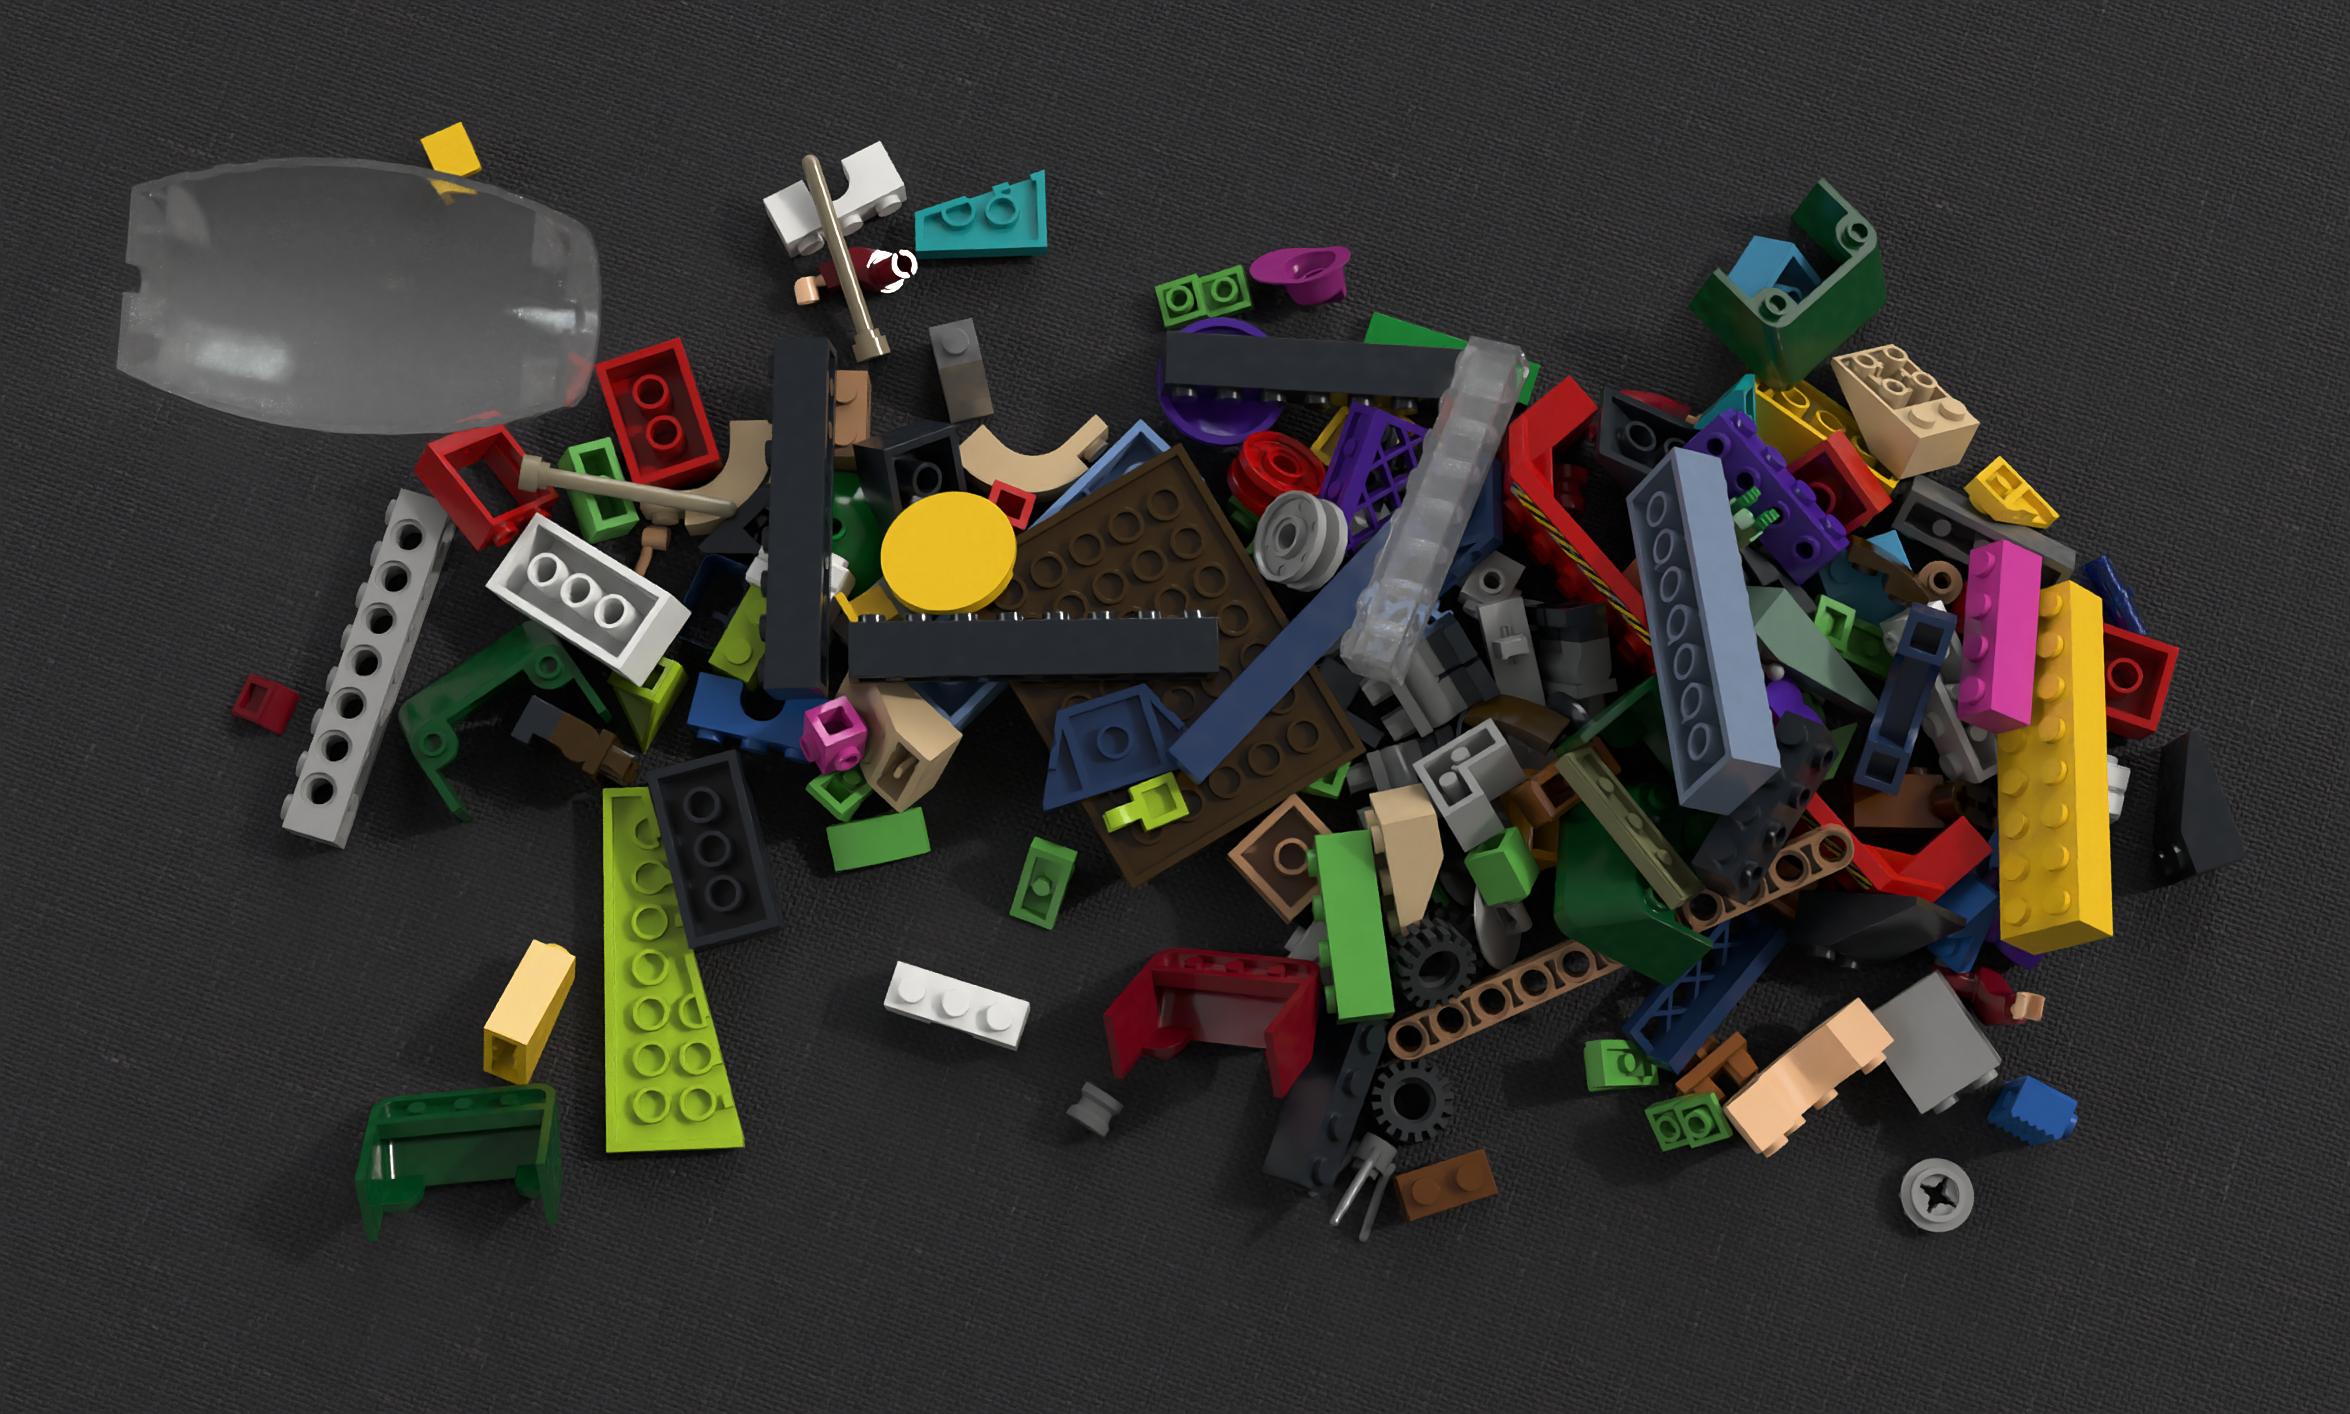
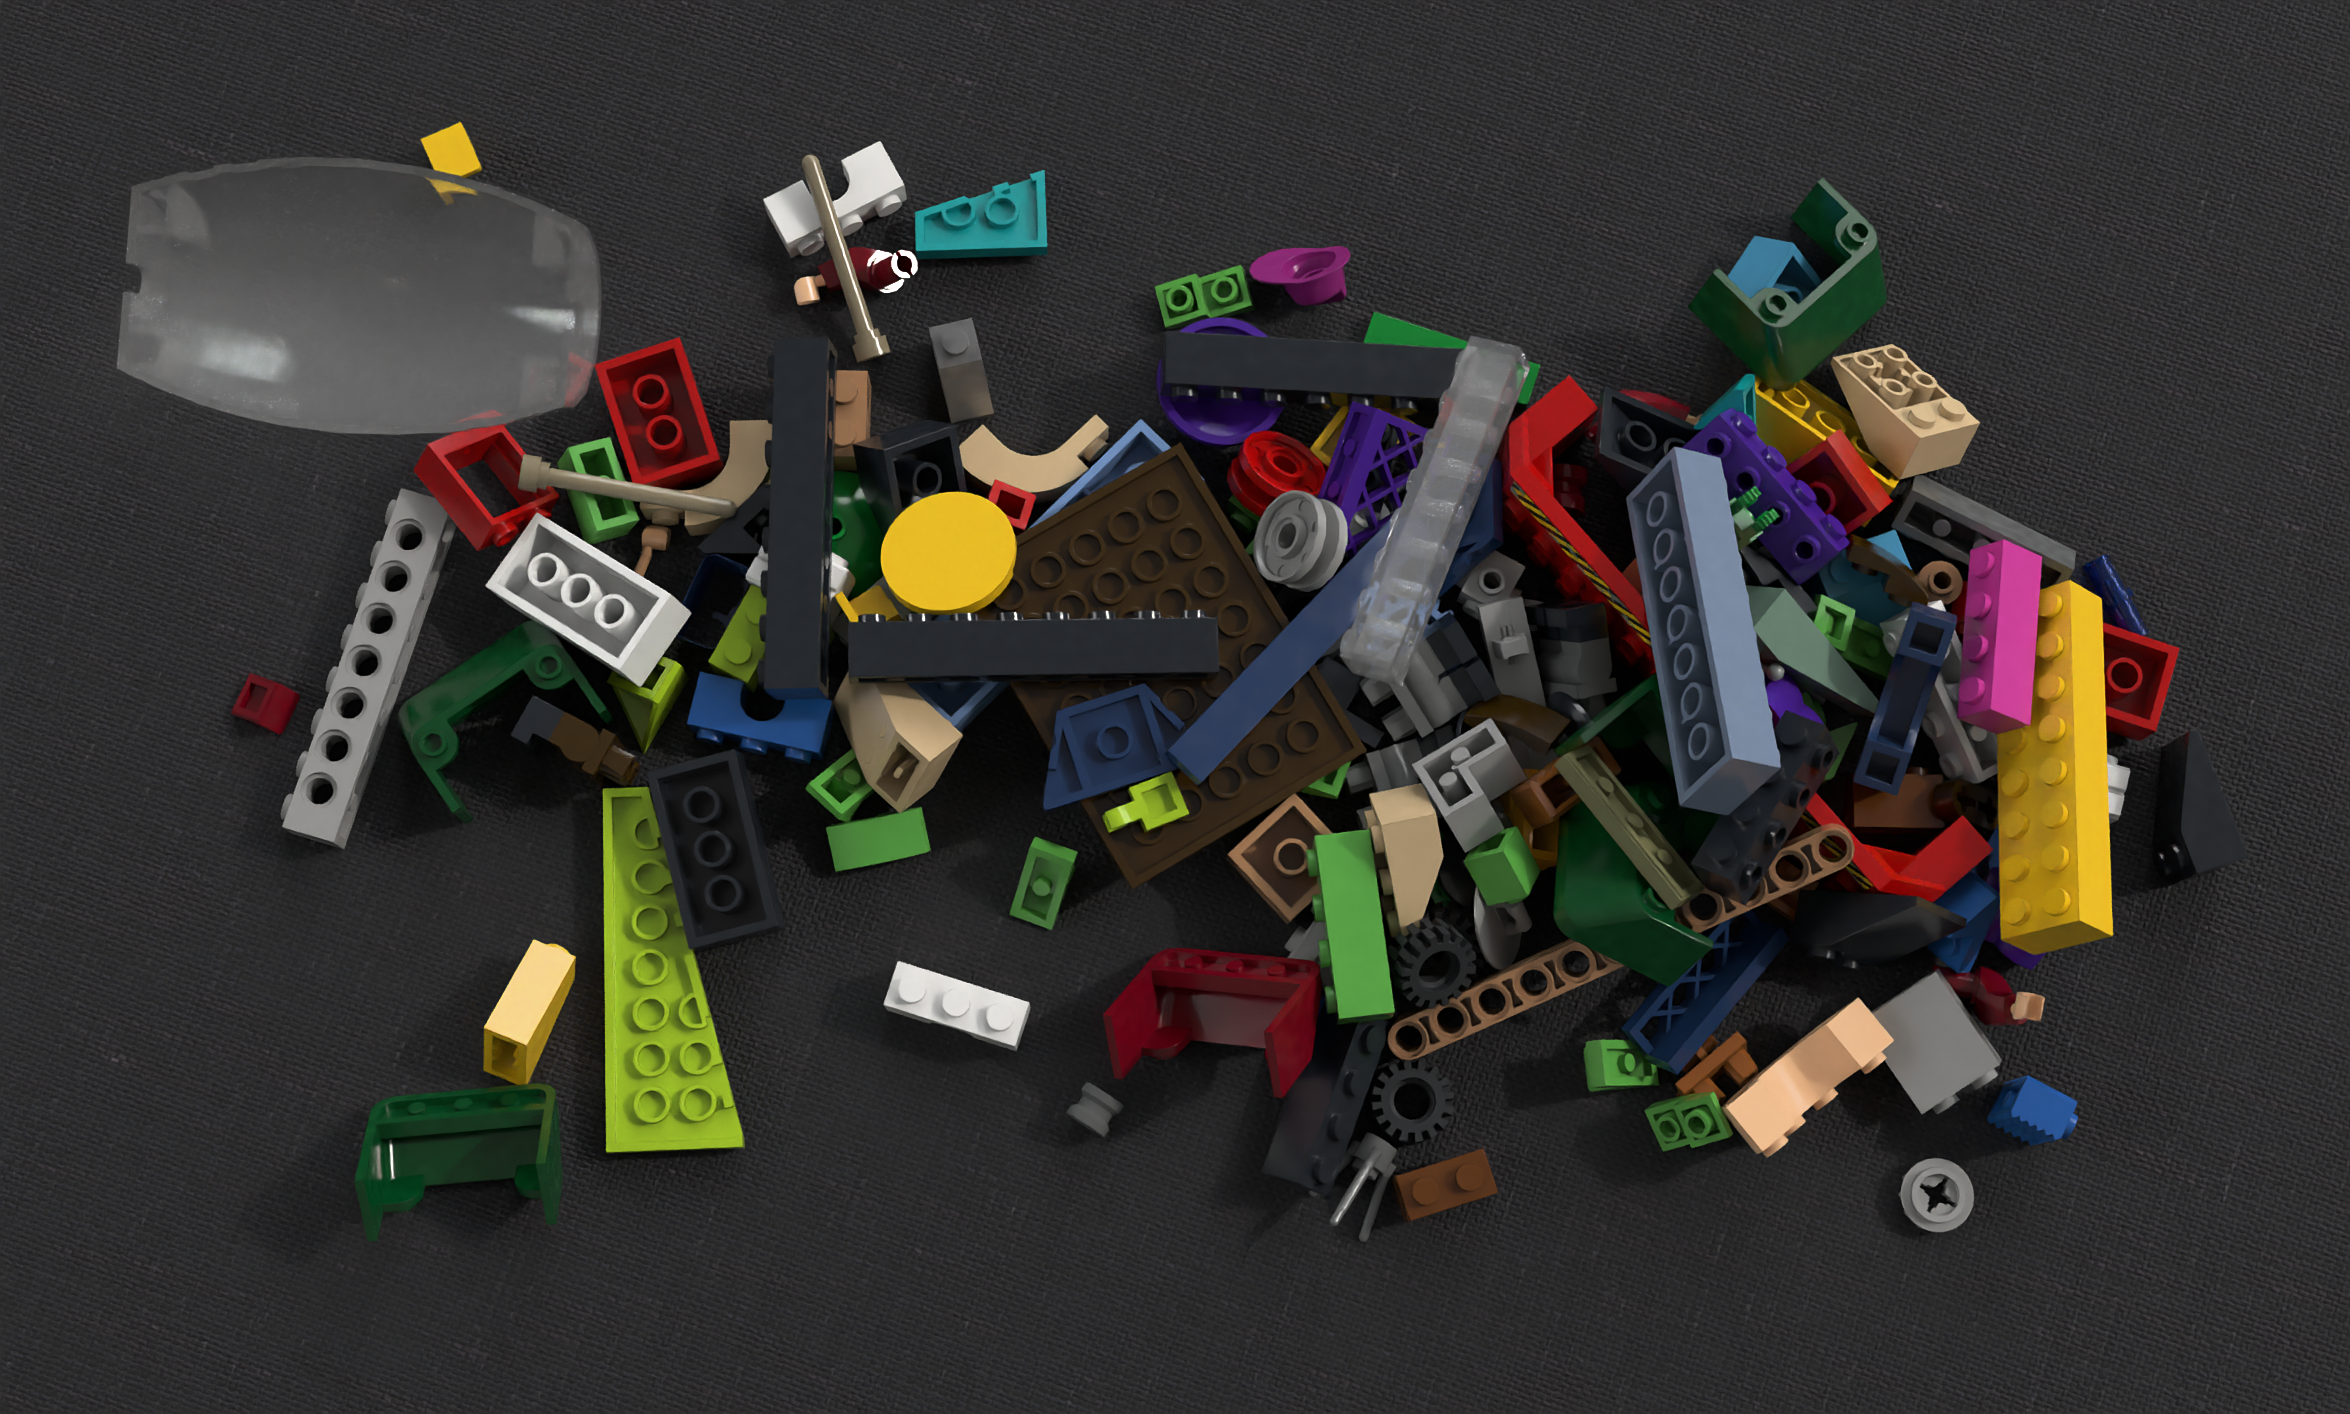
(834, 736): dark pink brick -> none
(2009, 497): yellow wing -> none

